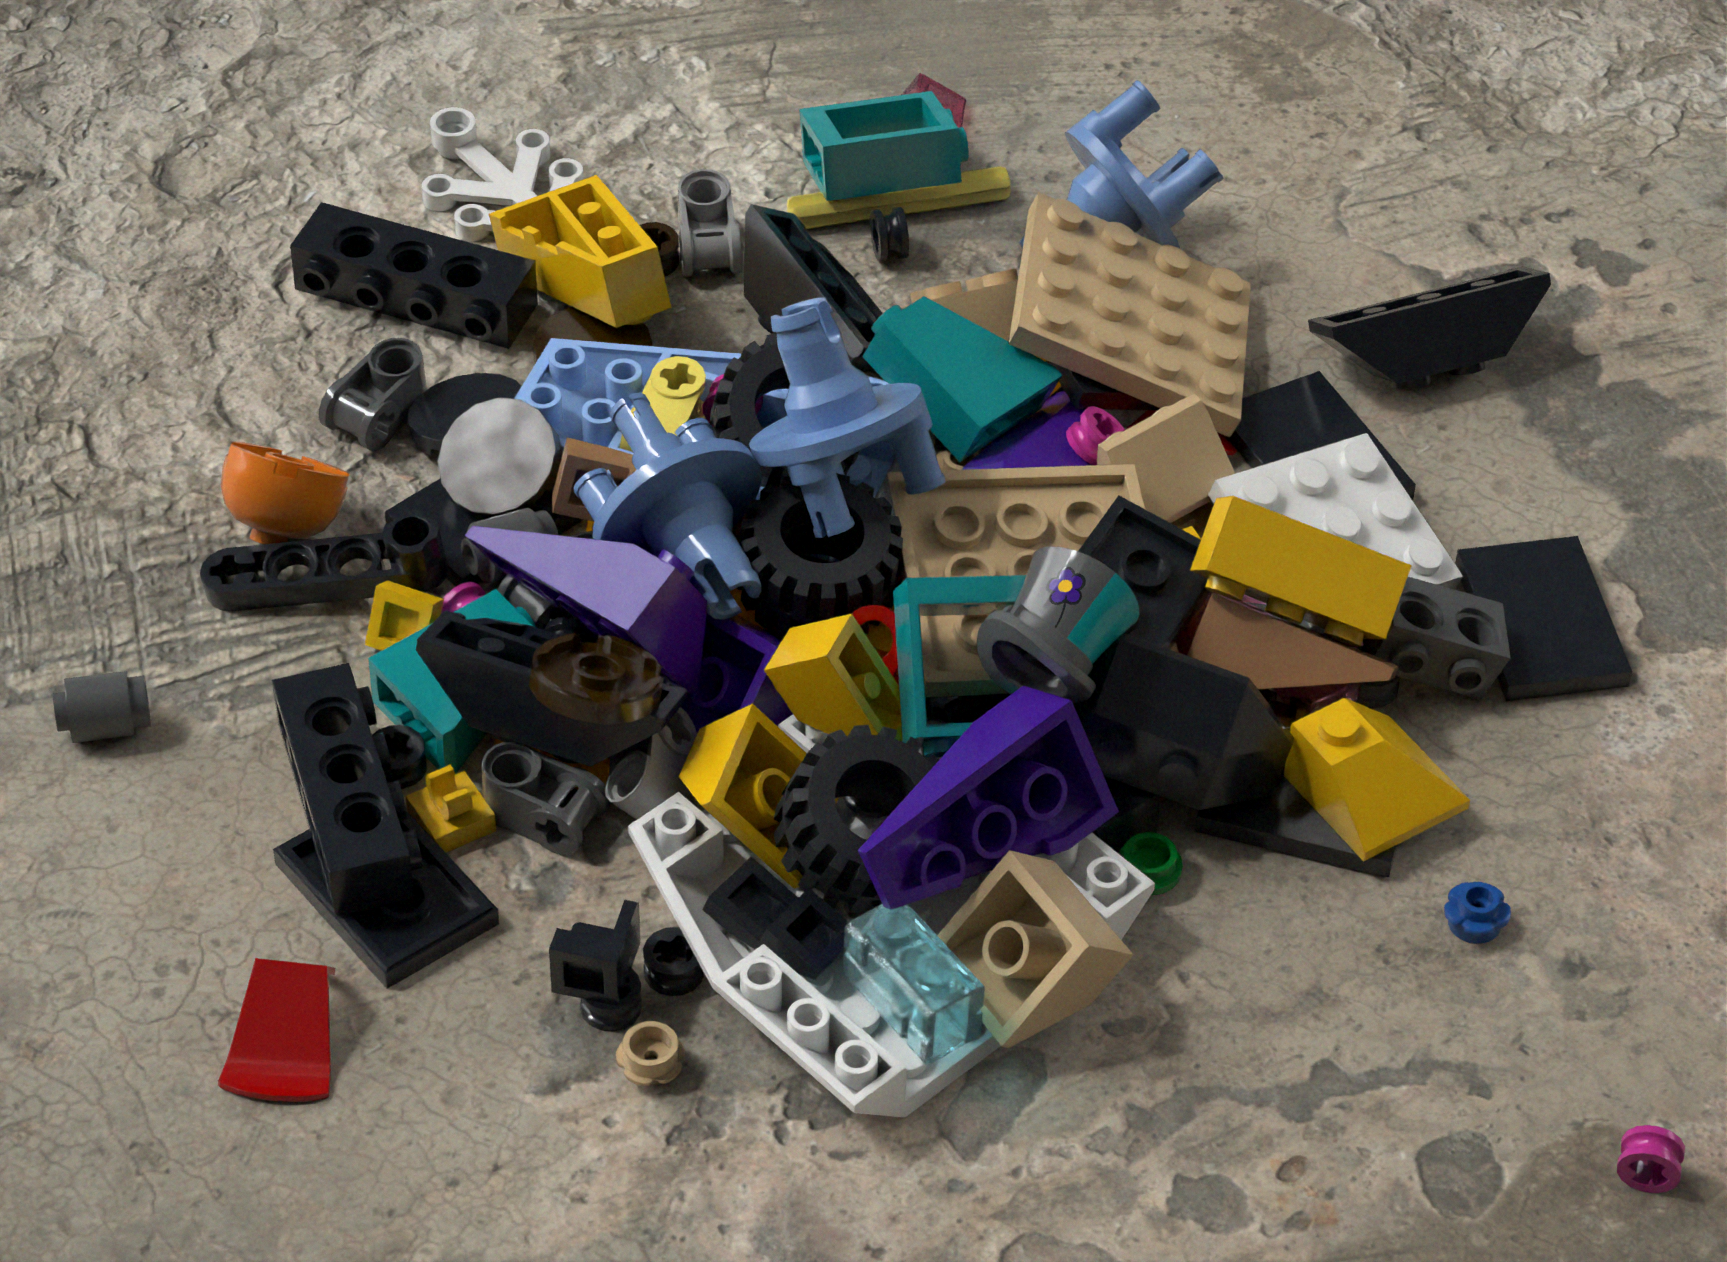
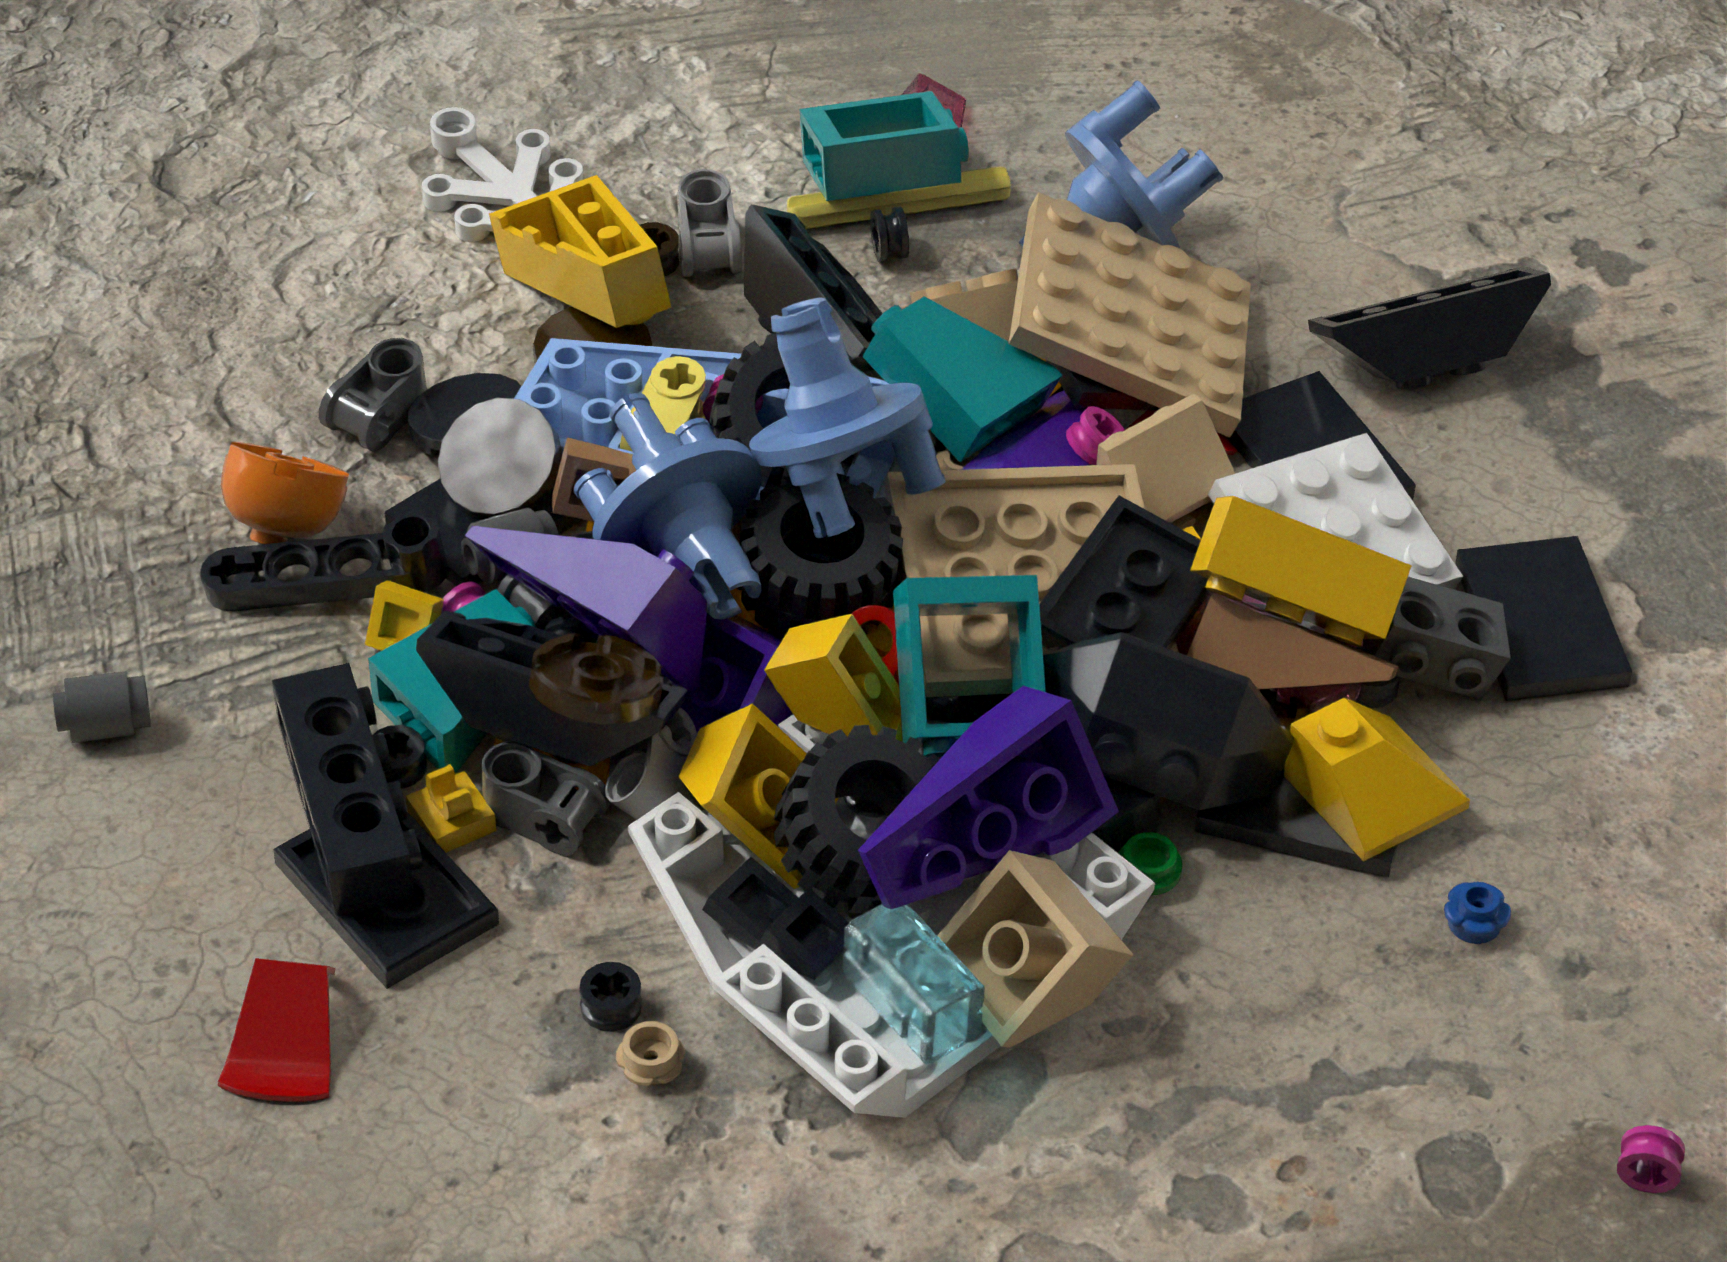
(414, 275): black brick -> none
(595, 959): black panel -> none
(681, 975): black bush -> none
(1057, 626): dark grey hat -> none

